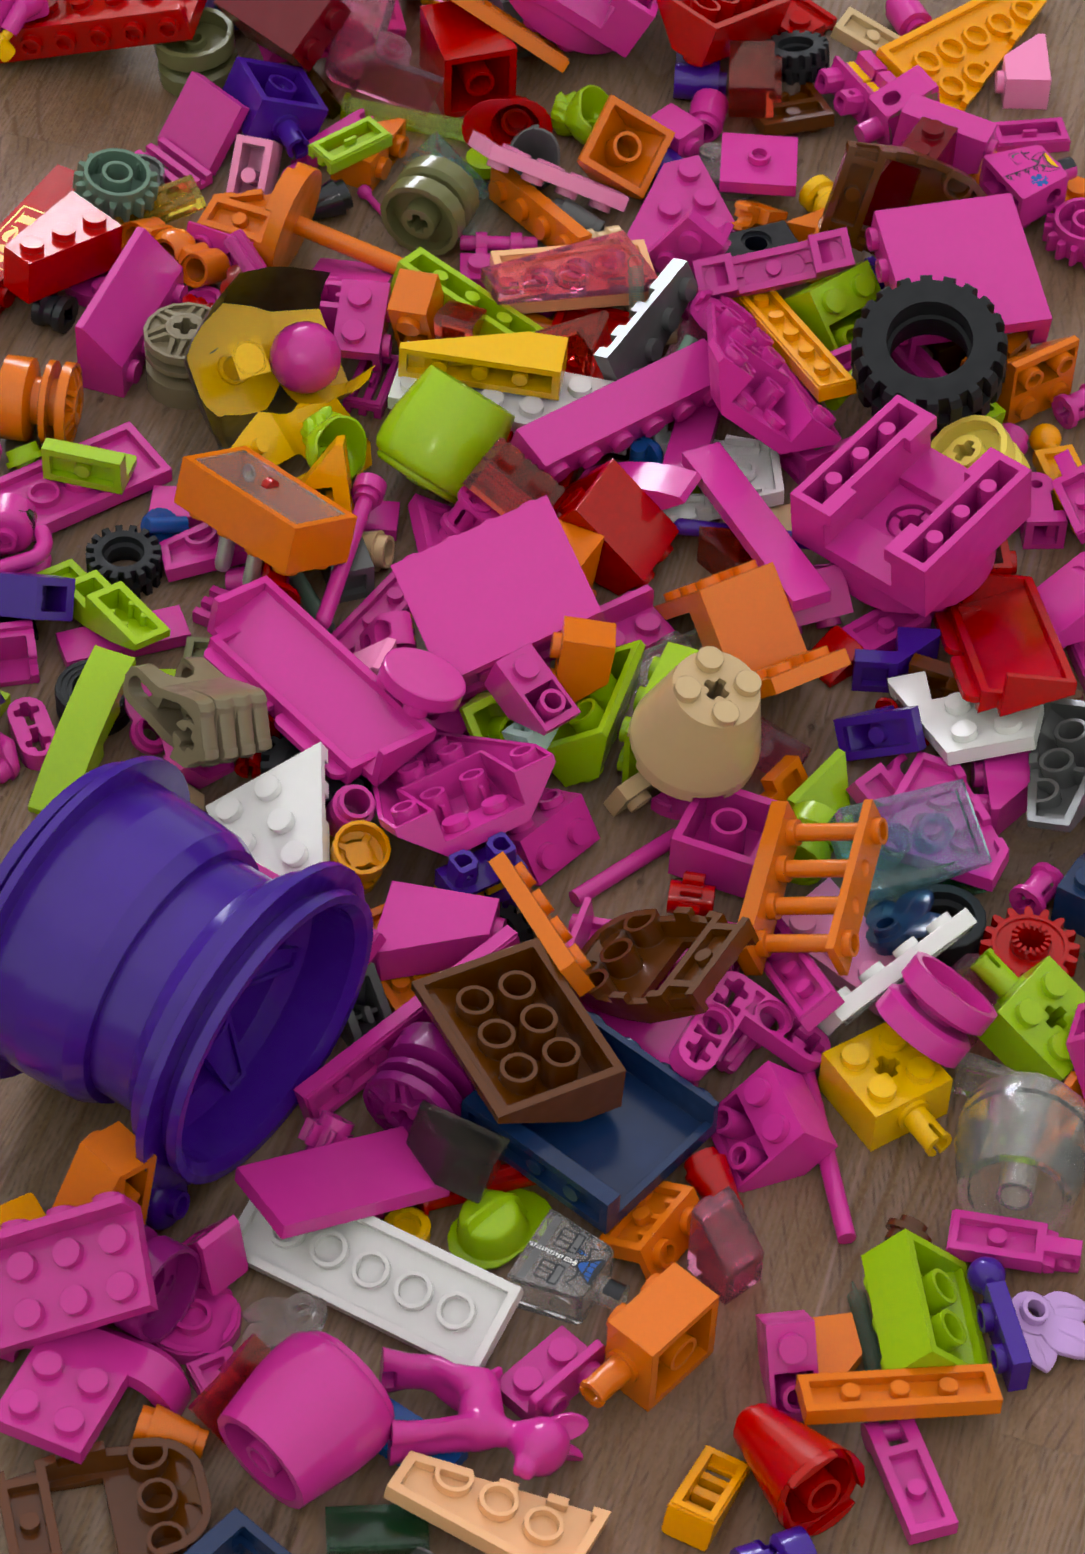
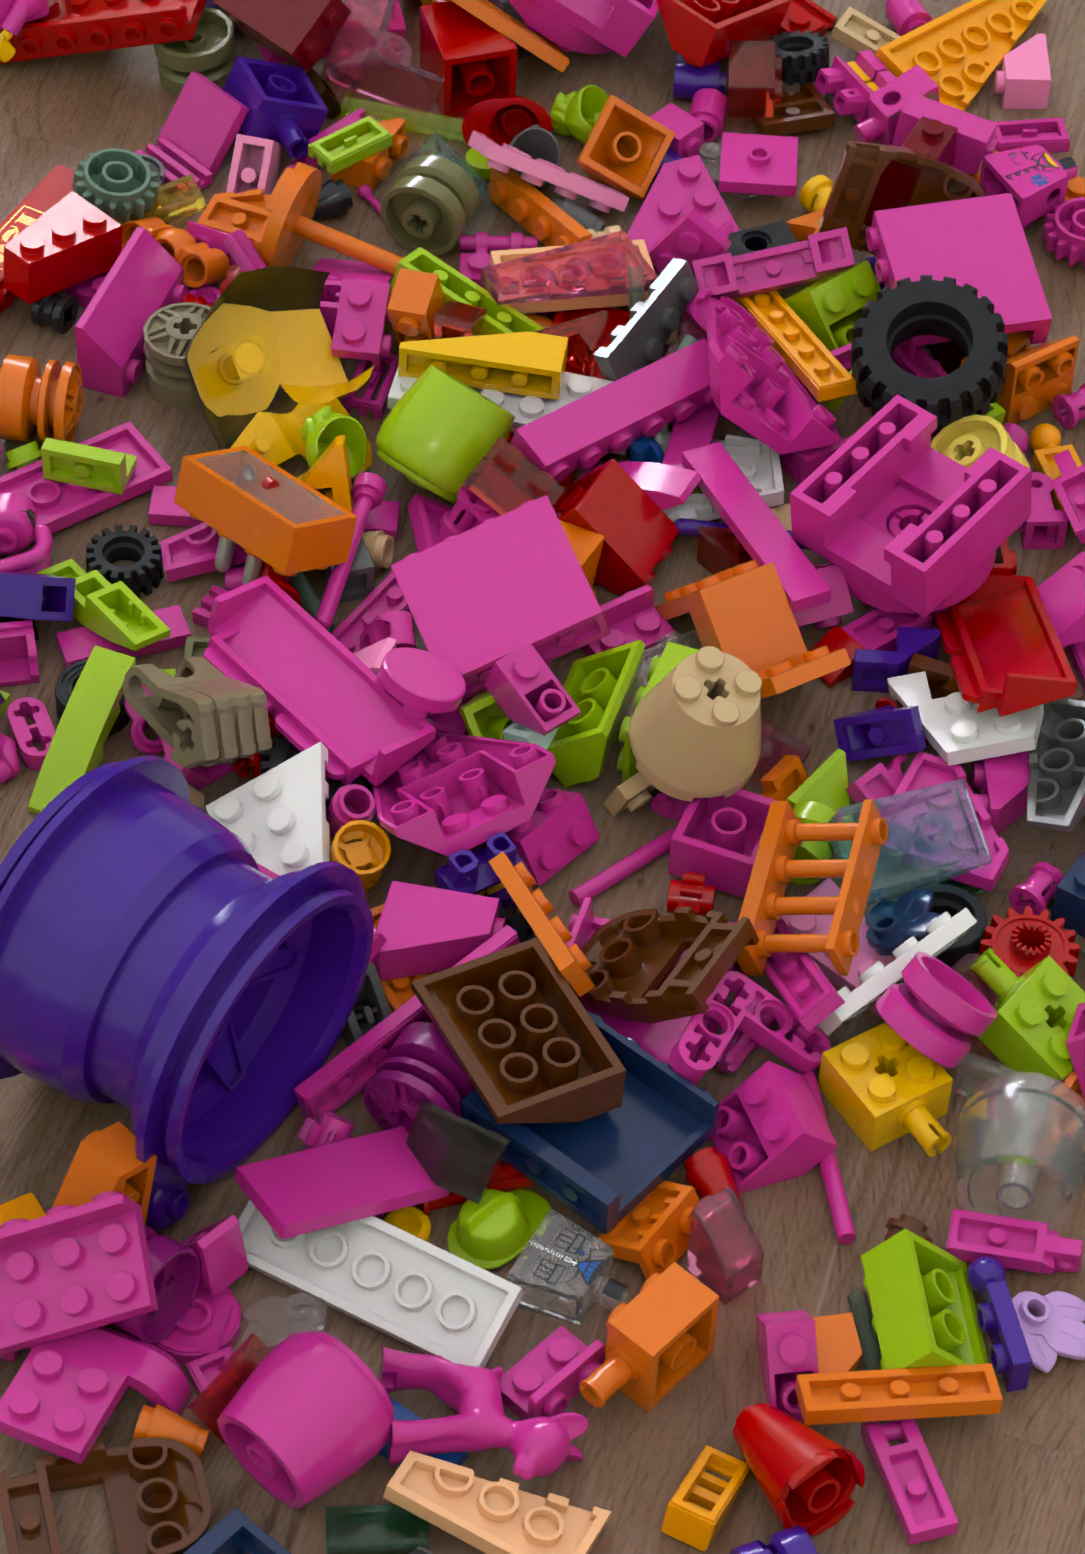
(164, 523): blue plate -> none
(305, 357): dark pink piece -> none
(583, 655): orange slope -> none
(756, 214): orange plate -> none

